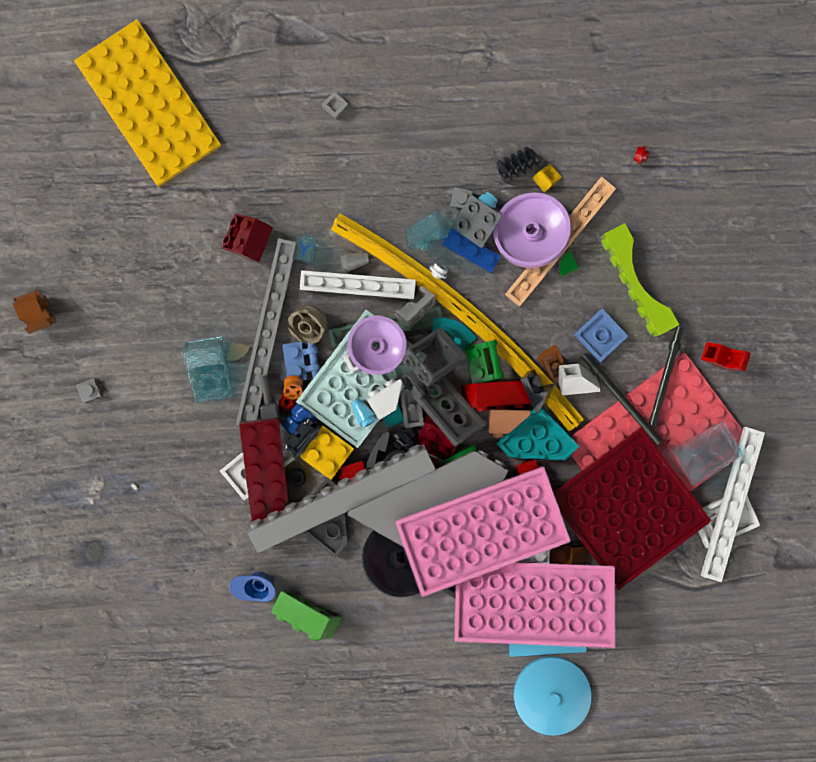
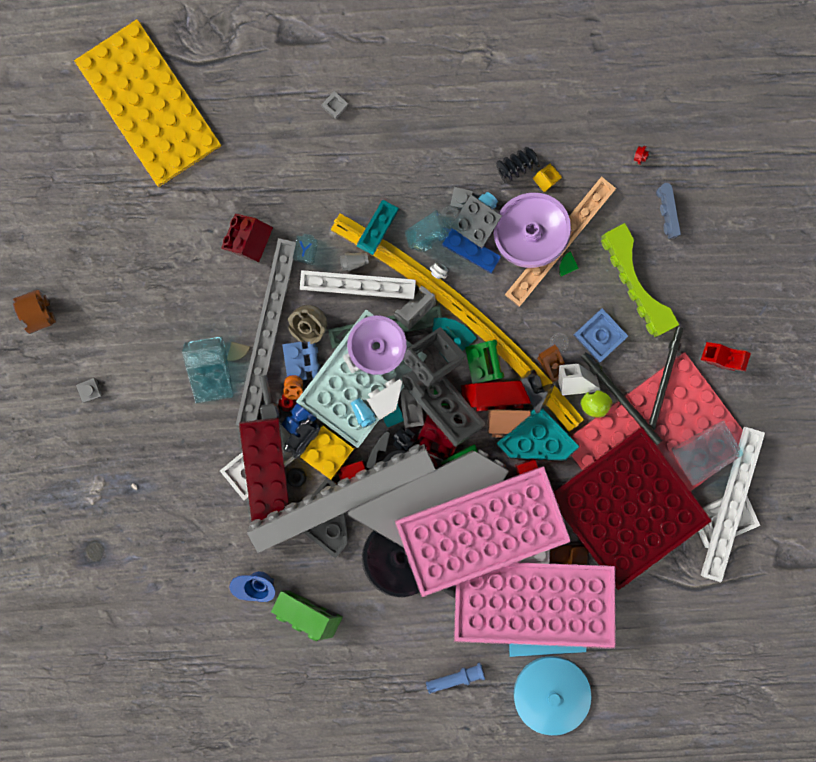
(377, 227): none -> teal tile
(464, 676): none -> medium blue pin
(596, 404): none -> lime hair
(668, 210): none -> sand blue plate

